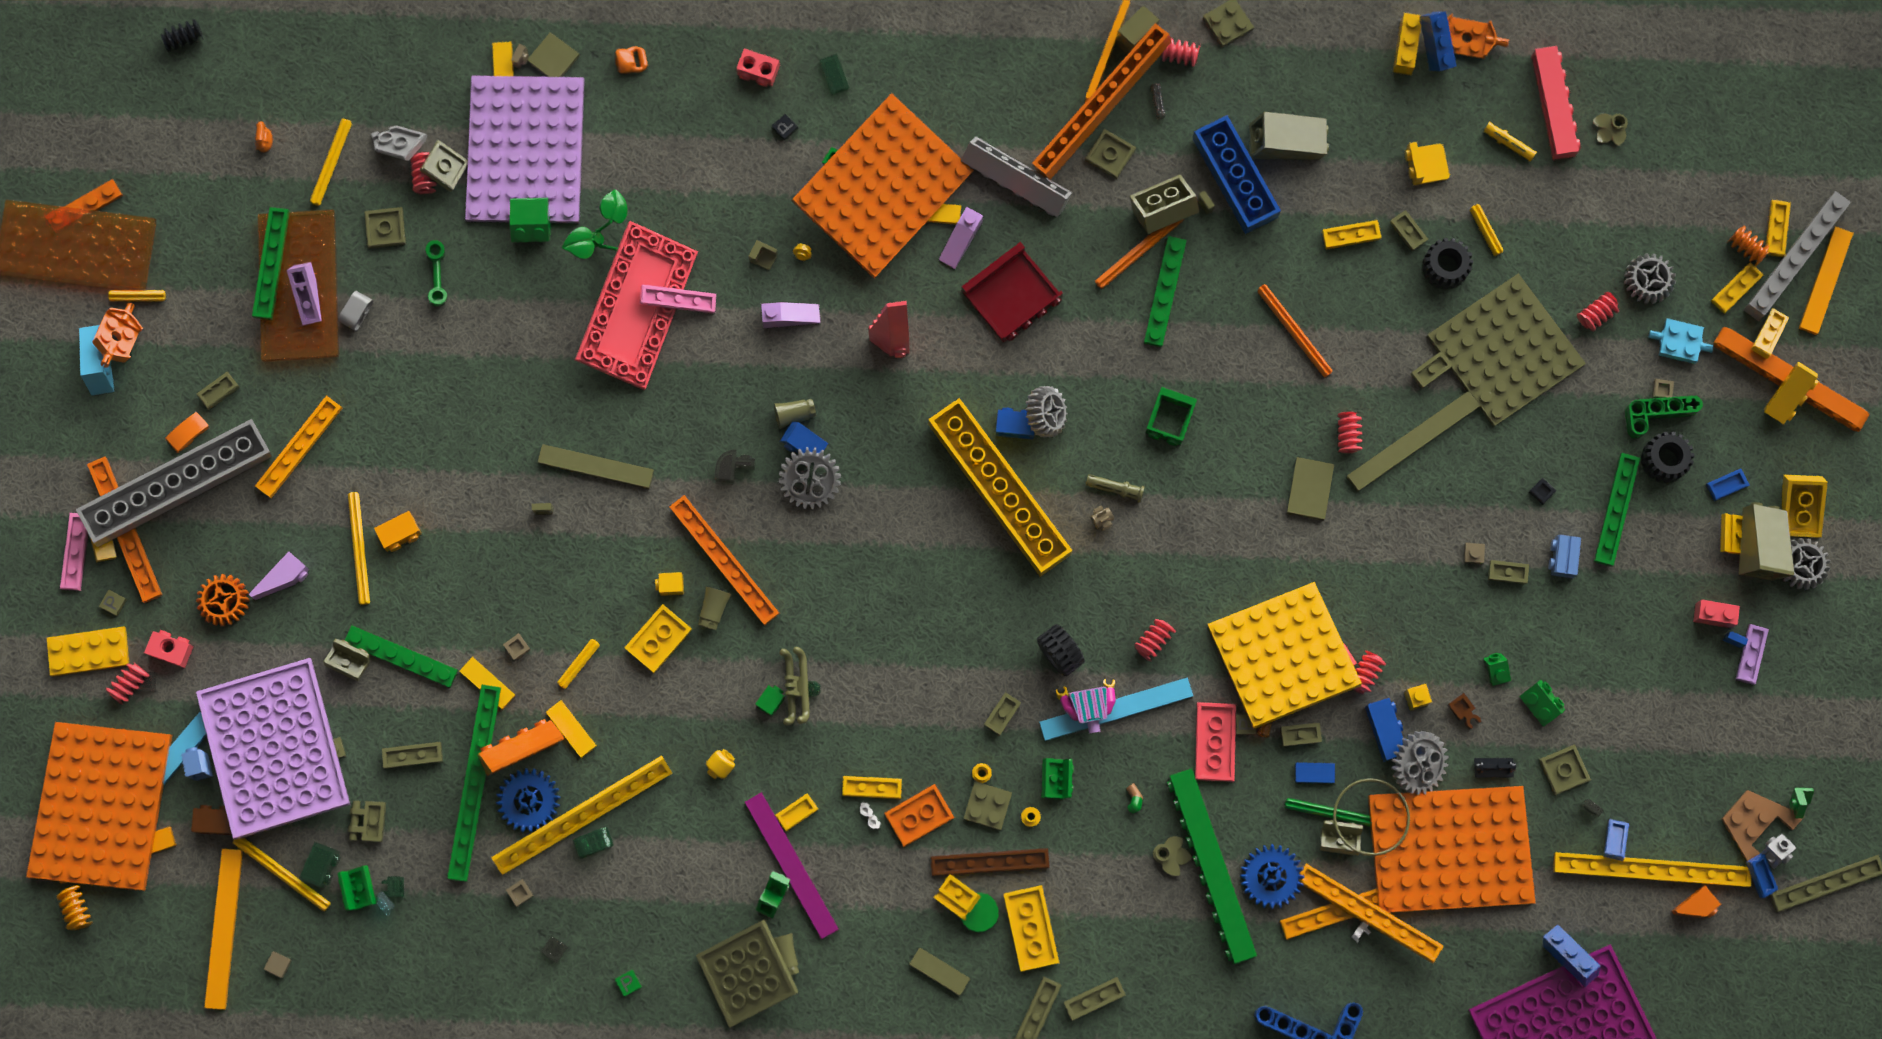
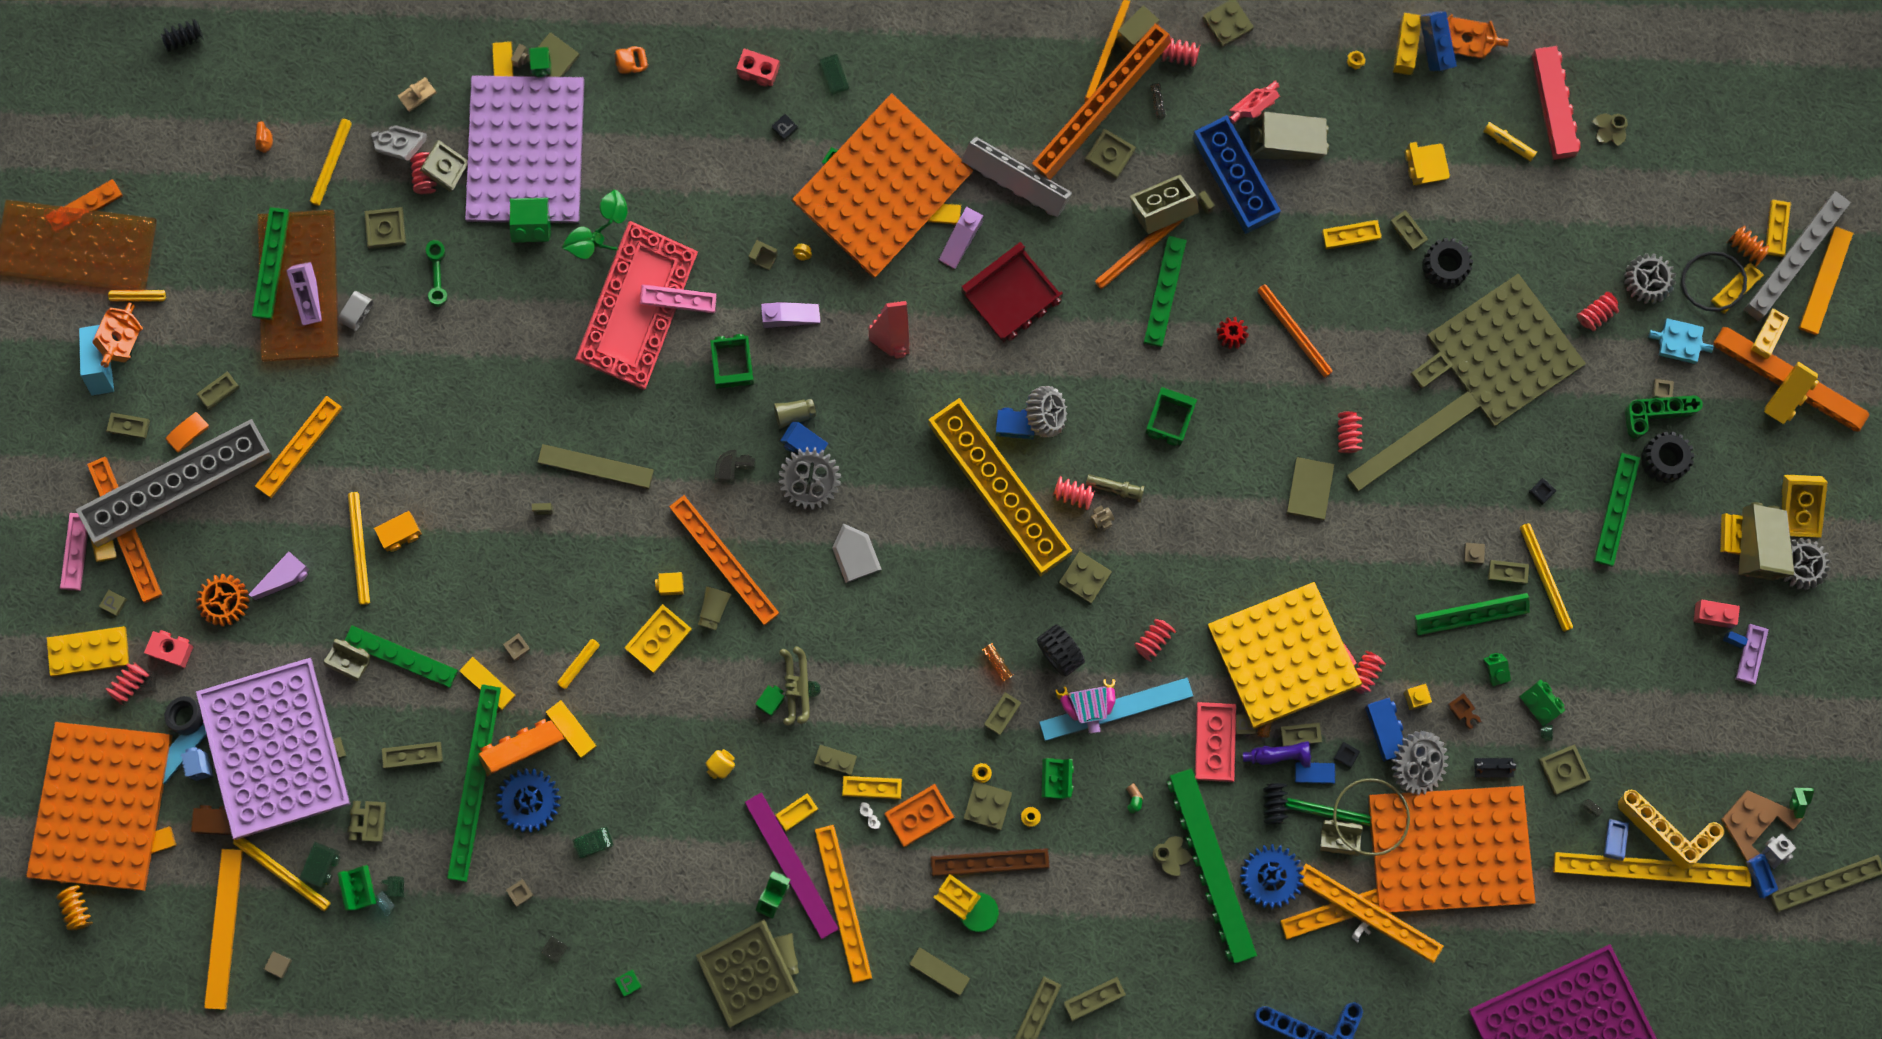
(128, 425): none -> olive plate
(172, 711): none -> black tyre
(417, 94): none -> tan hips
(540, 61): none -> green brick
(581, 815): yellow plate -> none
(735, 379): none -> green window
(835, 760): none -> olive plate
(843, 904): none -> light orange tile
(855, 554): none -> light grey tile
(997, 662): none -> clear orange pin
(1031, 928): yellow plate -> none
(1074, 493): none -> coral piece
(1085, 577): none -> olive plate
(1237, 338): none -> red gear
(1255, 102): none -> coral plate
(1269, 755): none -> dark purple piece
(1275, 803): none -> black piece
(1346, 755): none -> black tile
(1356, 55): none -> yellow plate
(1472, 614): none -> green plate
(1486, 230): yellow axle -> none
(1546, 577): none -> yellow axle
(1547, 732): none -> clear green plate
(1565, 556): medium blue brick -> none
(1571, 955): brick -> none
(1668, 832): none -> yellow beam
(1699, 904): orange slope -> none
(1709, 308): none -> black piece
(1727, 484): blue tile -> none

